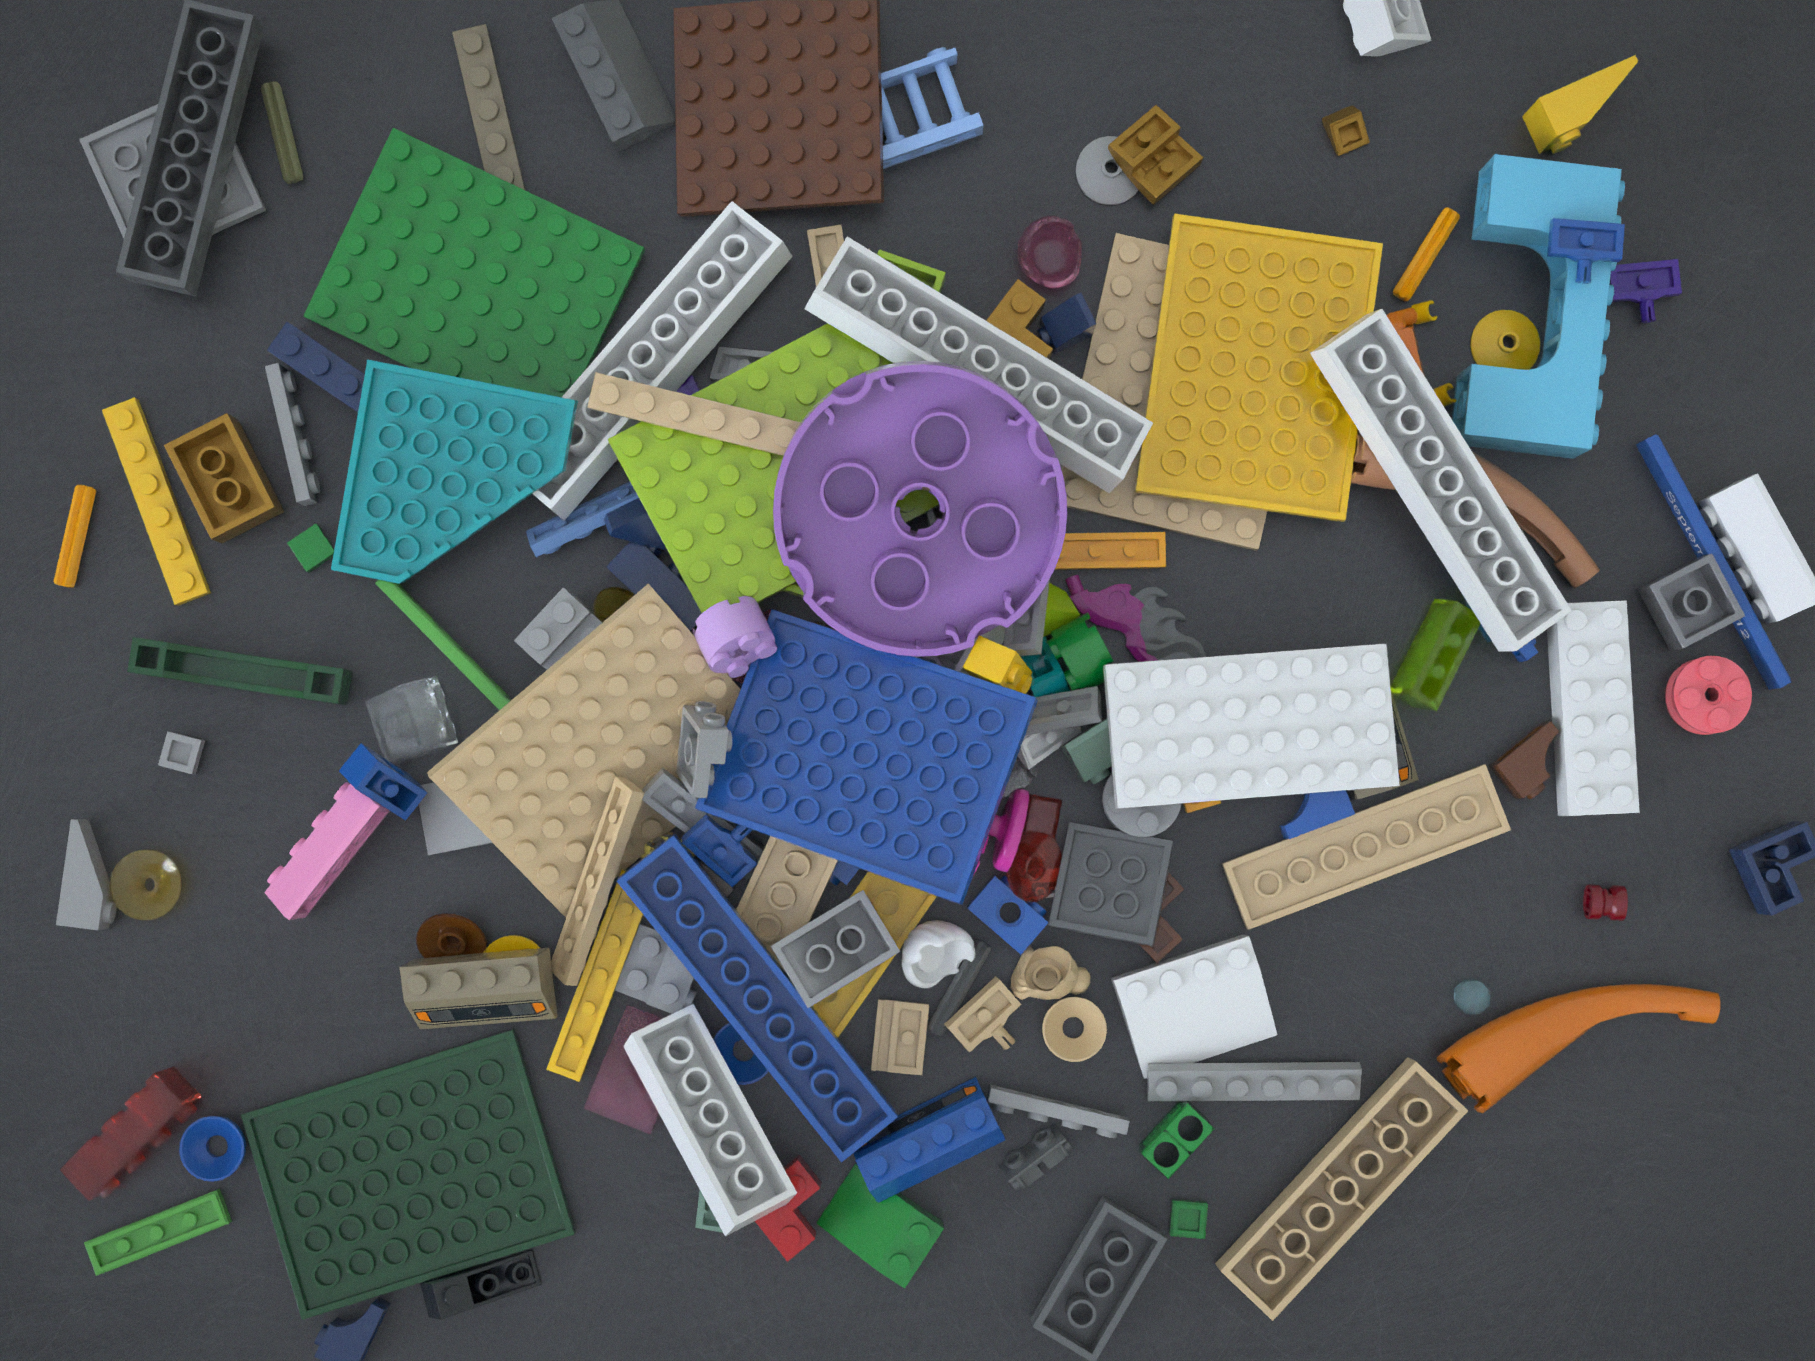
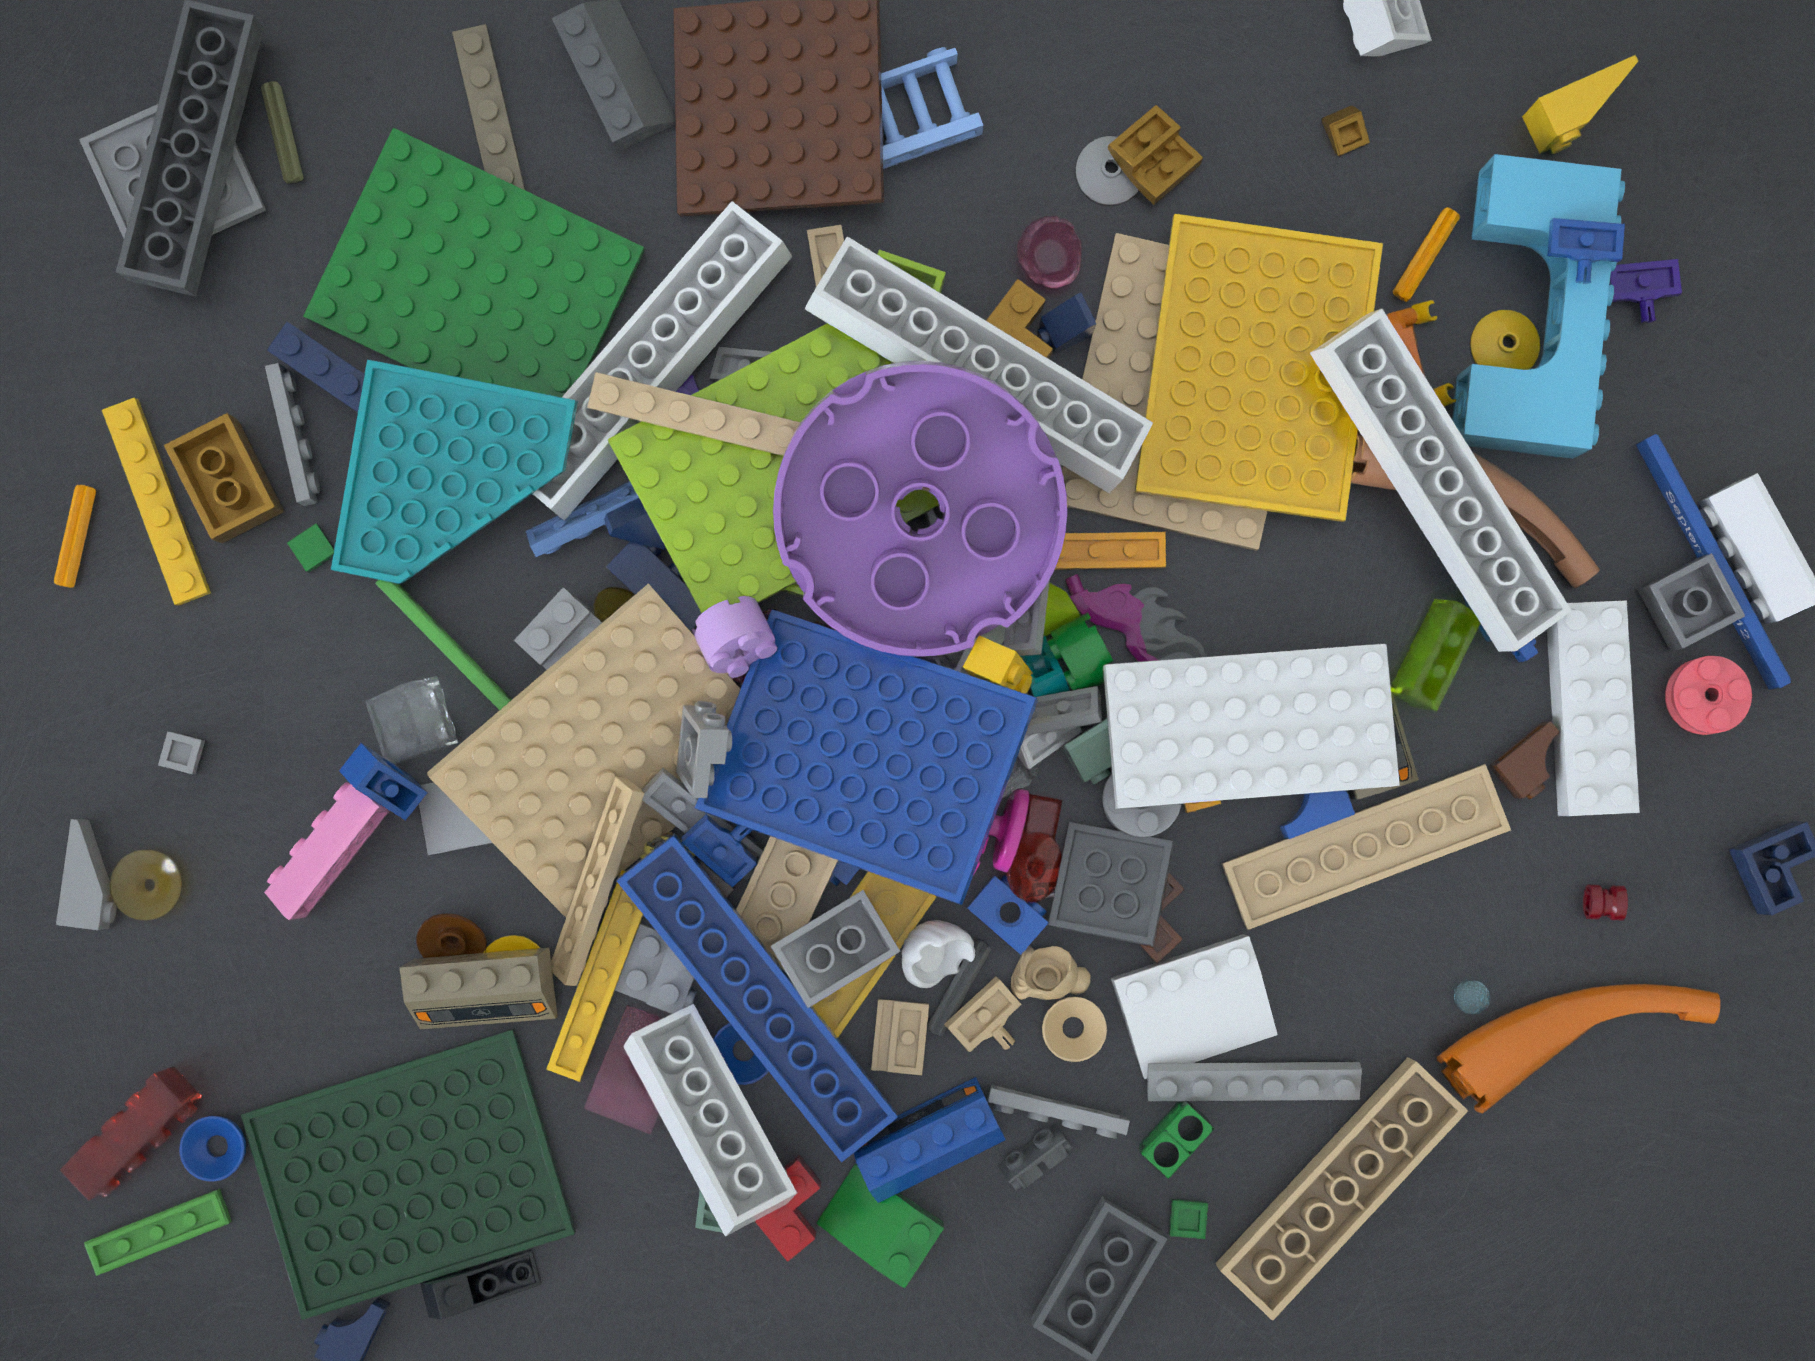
(239, 671): dark green arch -> none

